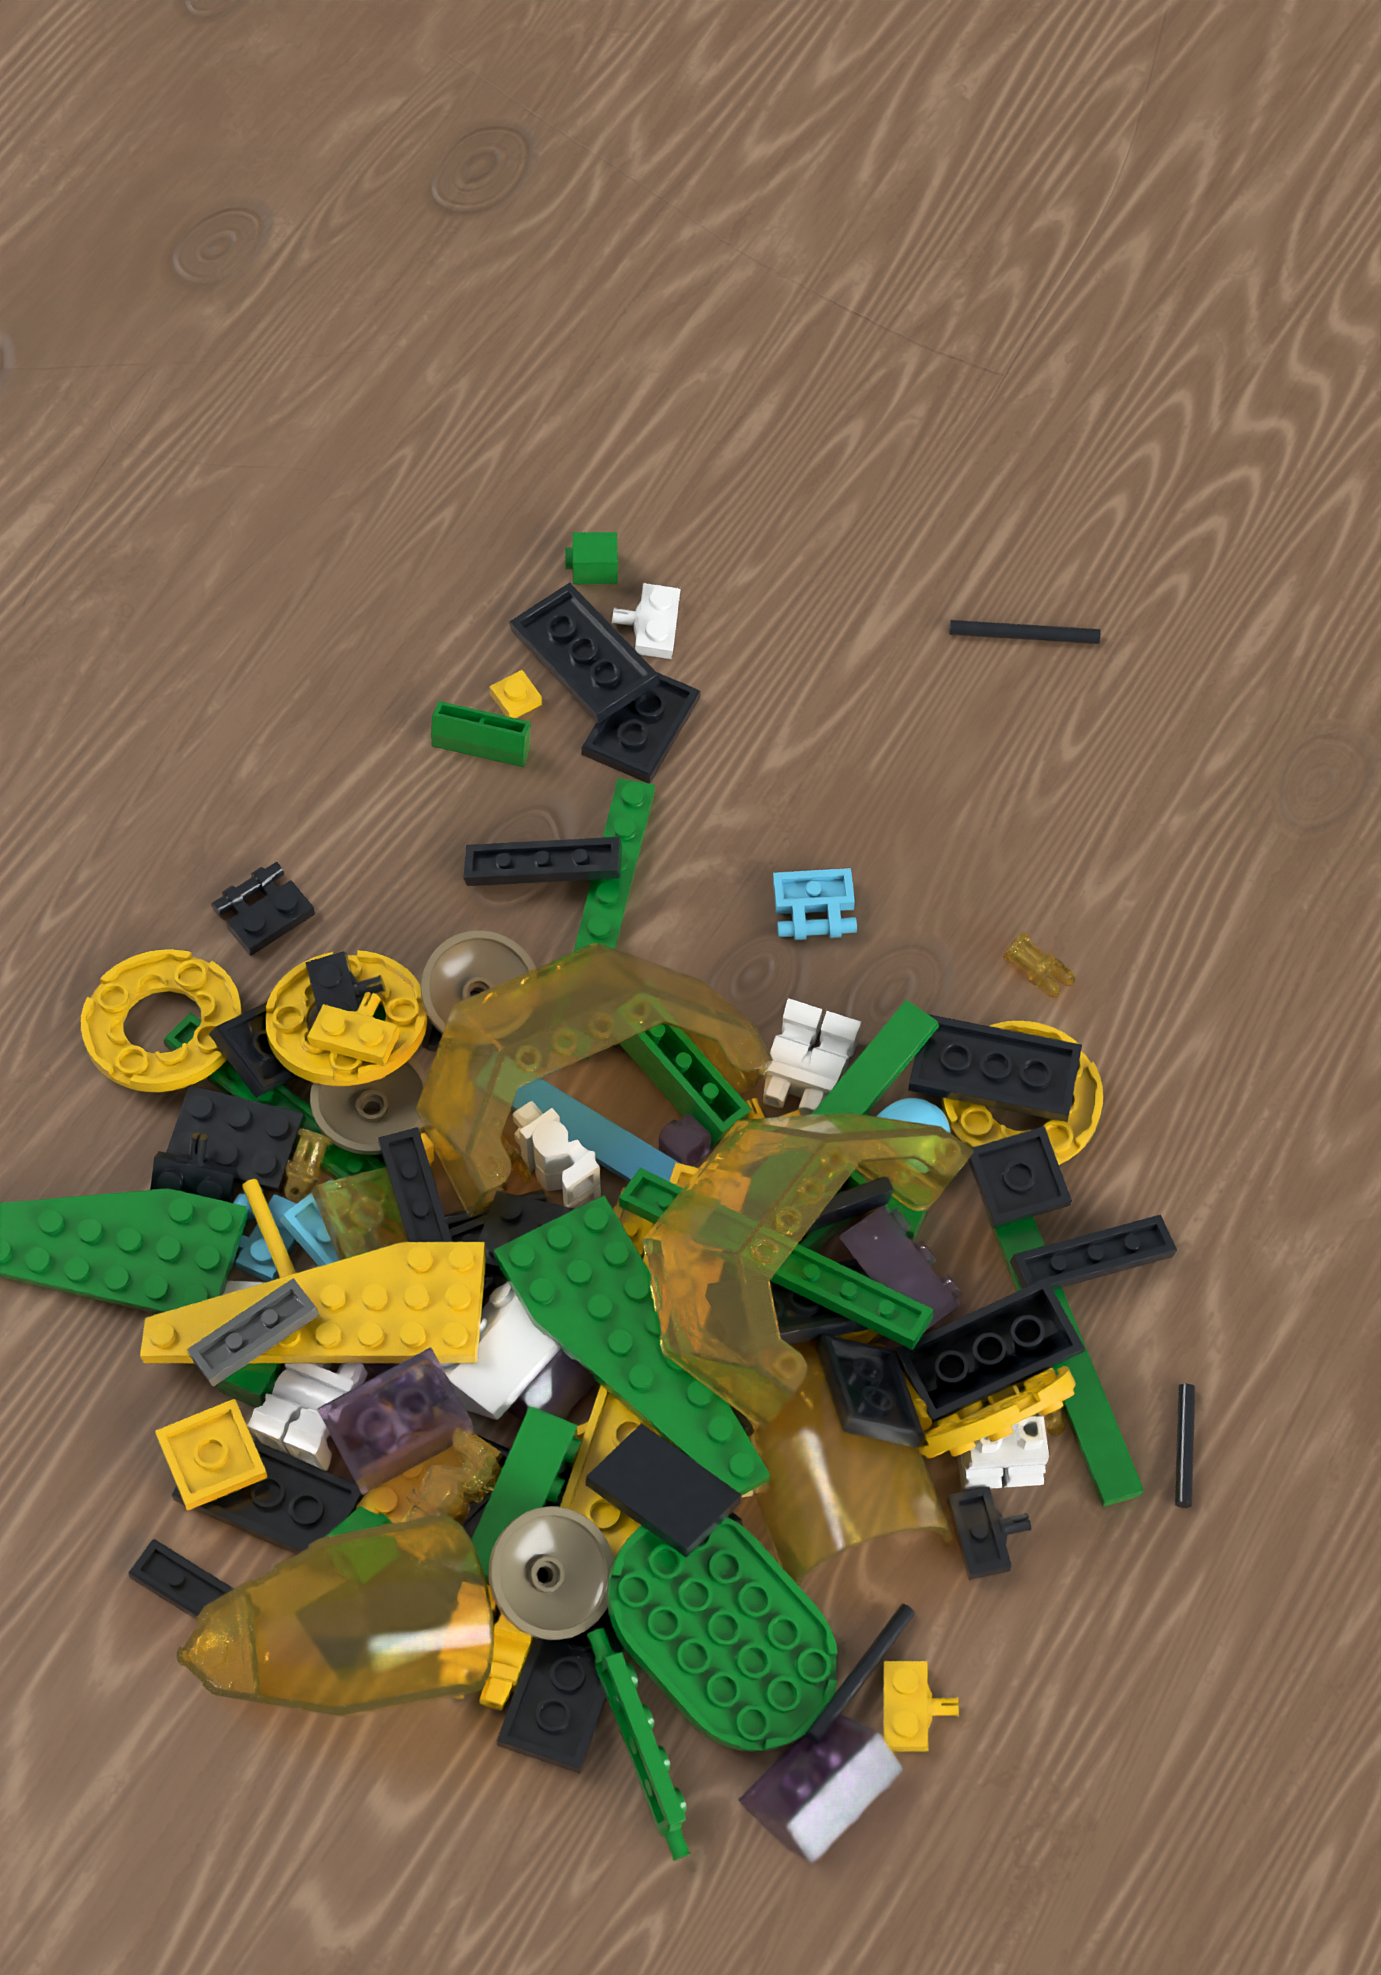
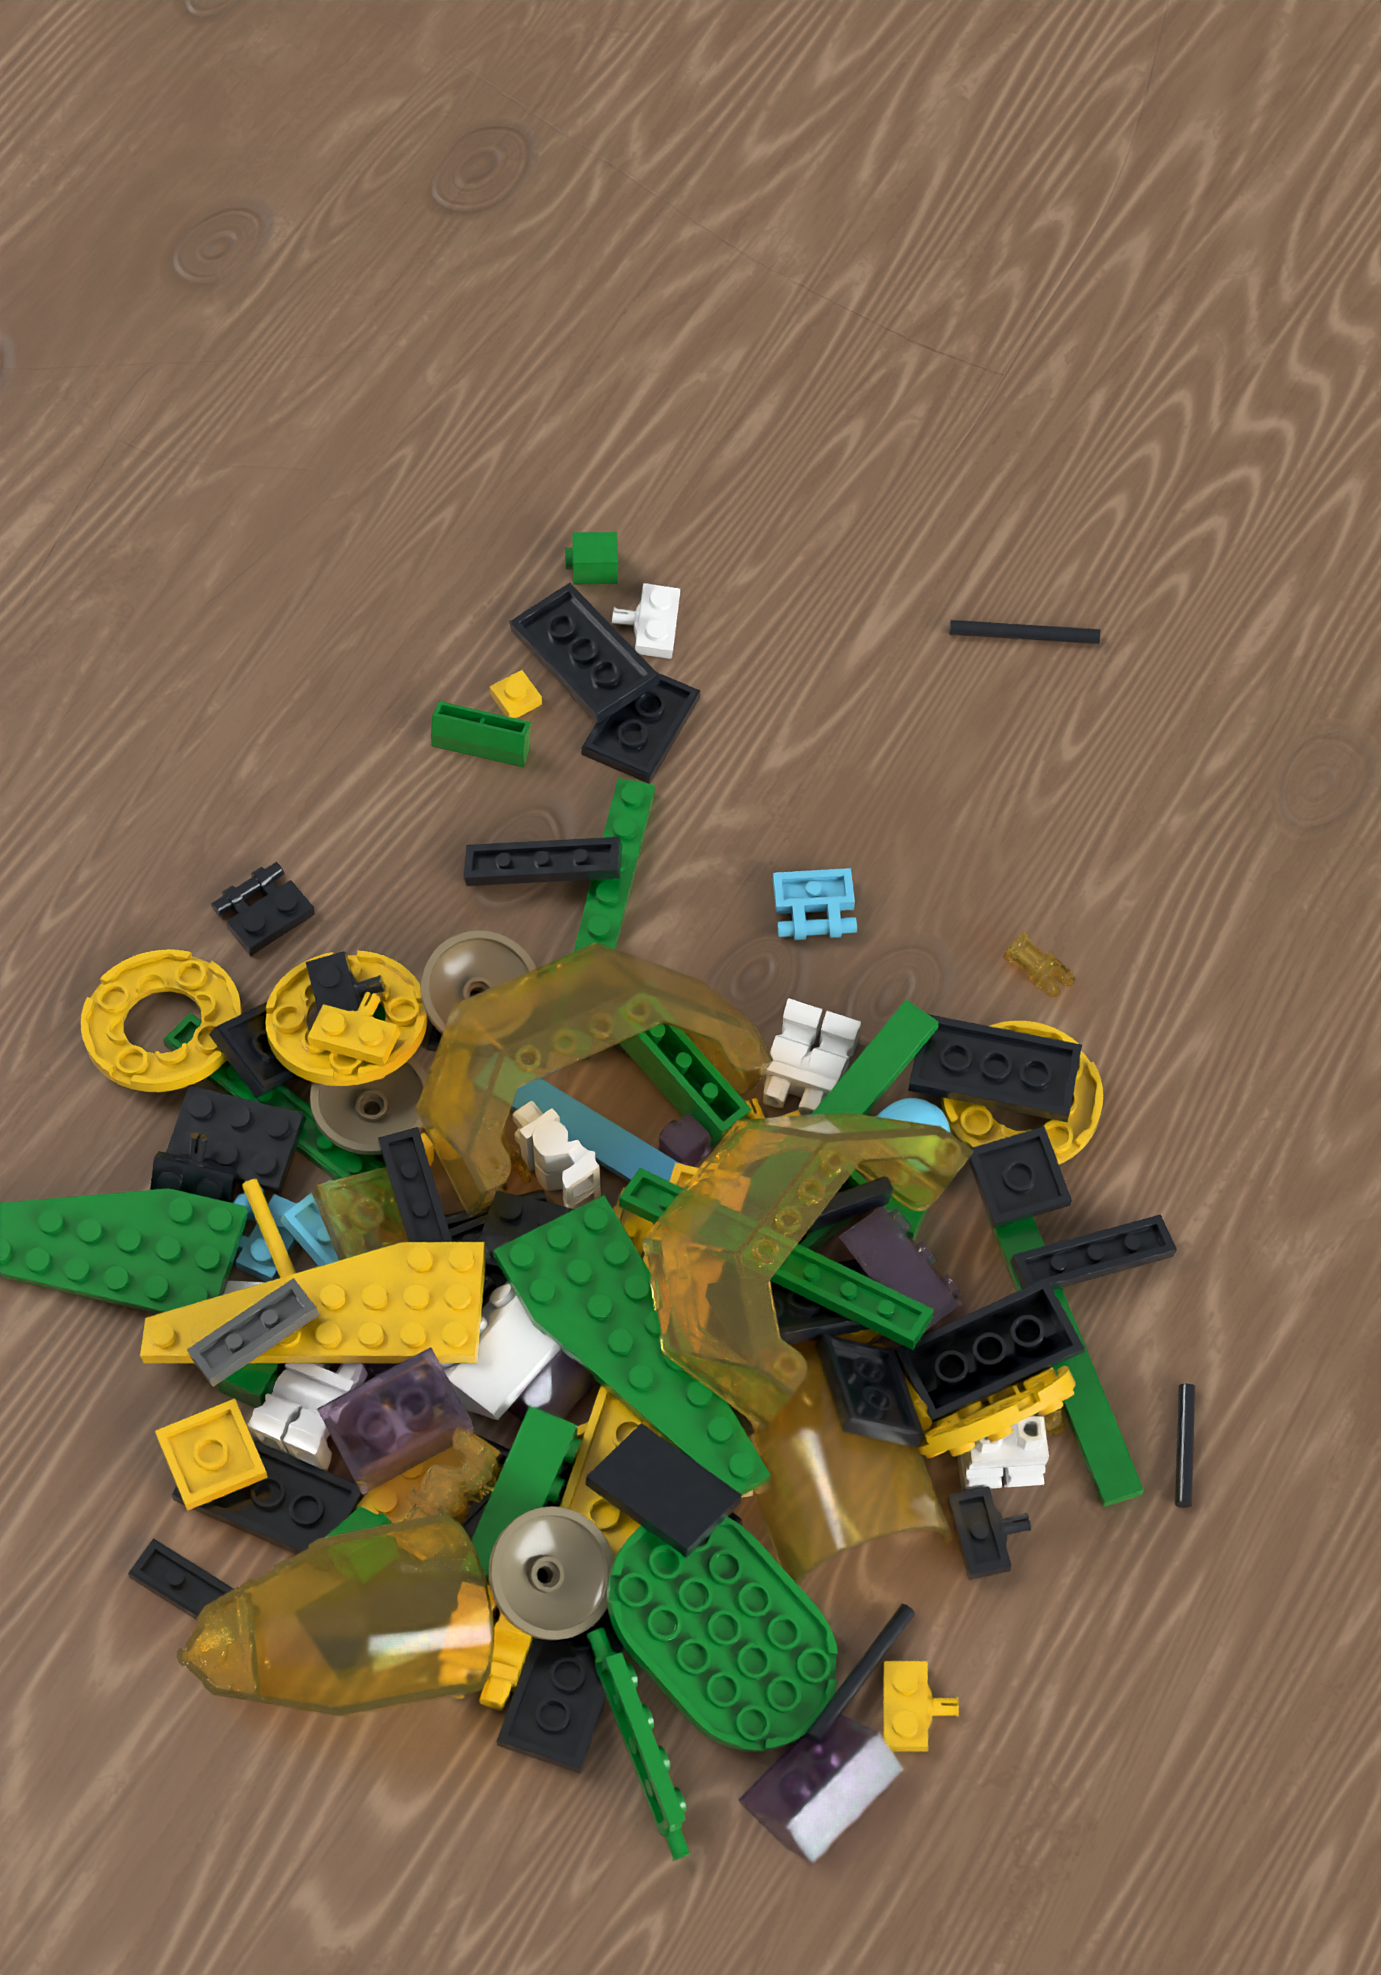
(304, 1173): clear yellow piece -> none

